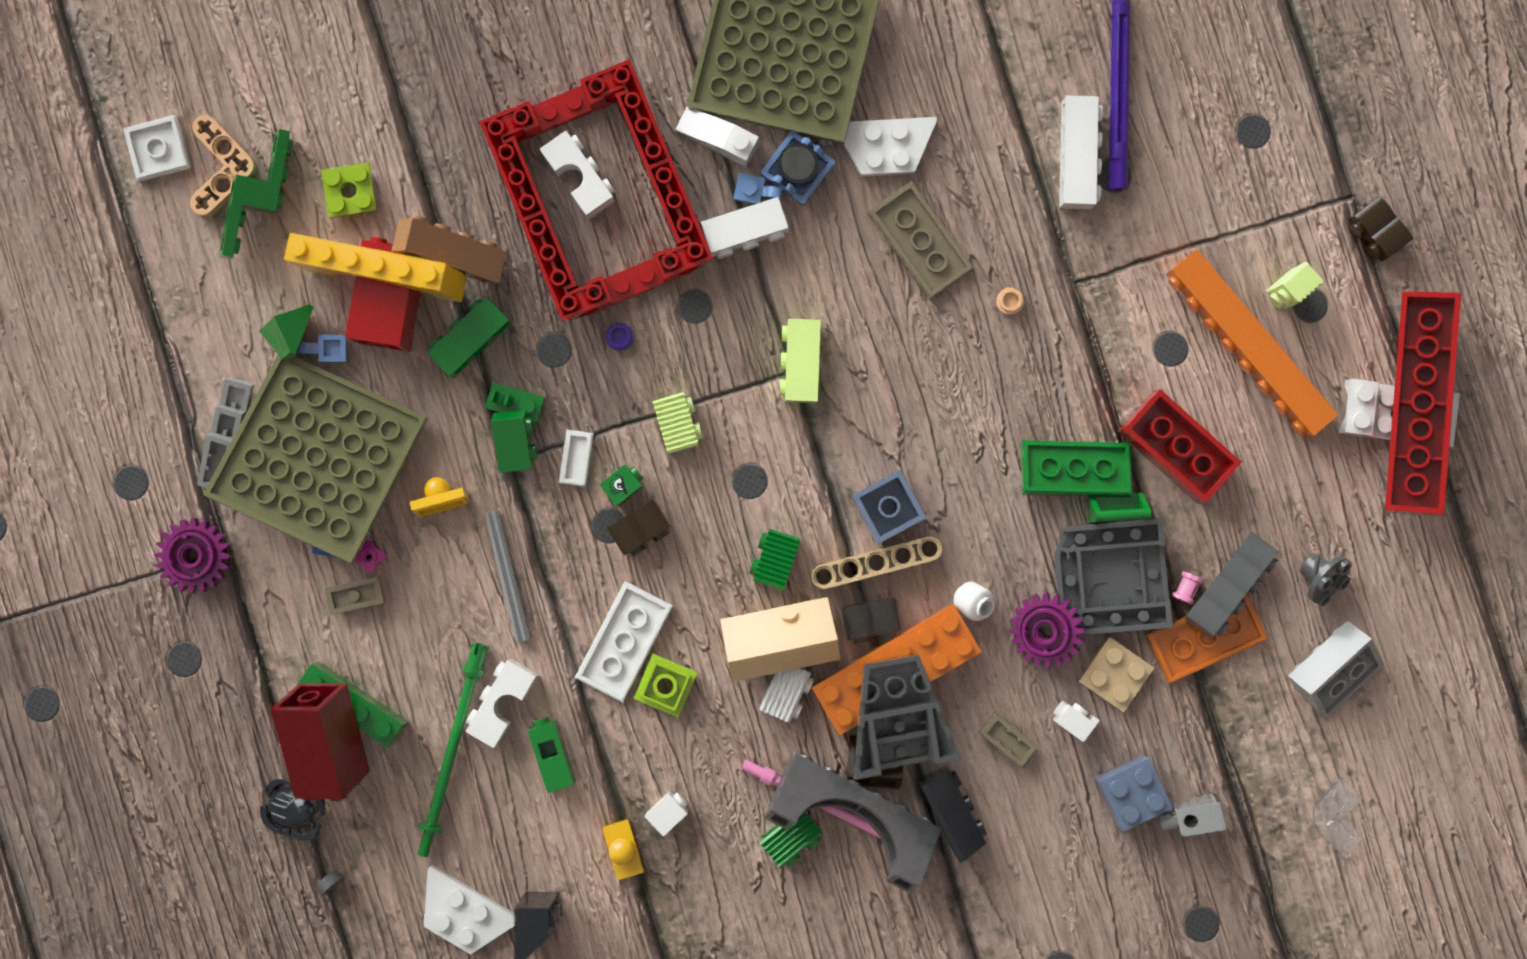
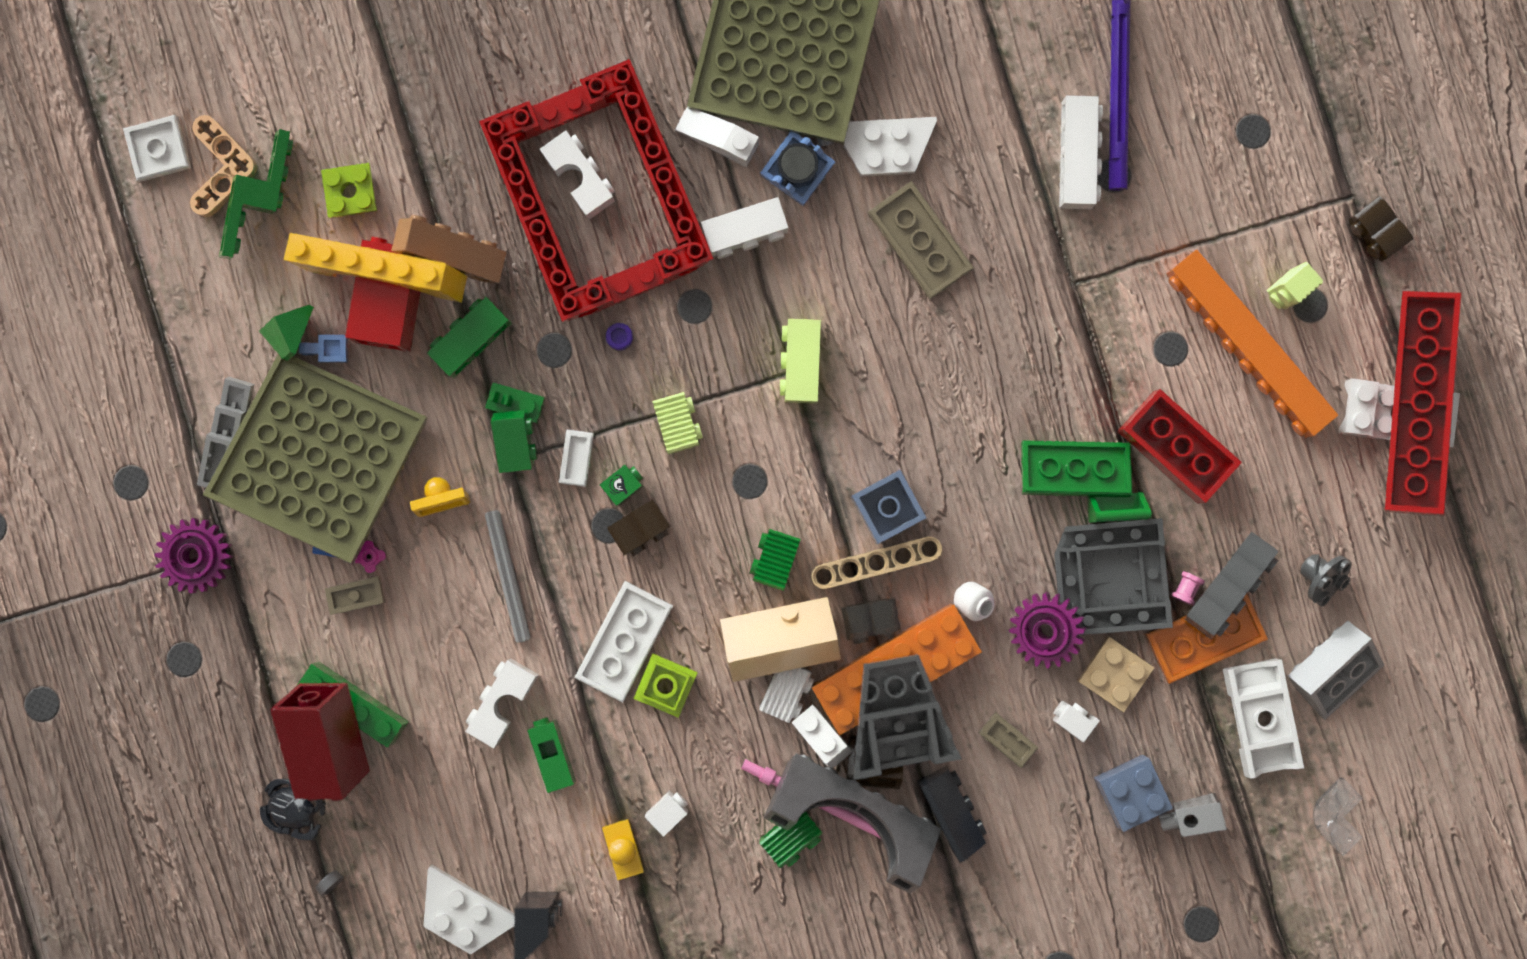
(472, 671): green bar -> none
(752, 189): medium blue plate -> none
(822, 737): none -> white brick
(1009, 301): light nougat plate -> none
(1258, 689): none -> white piece

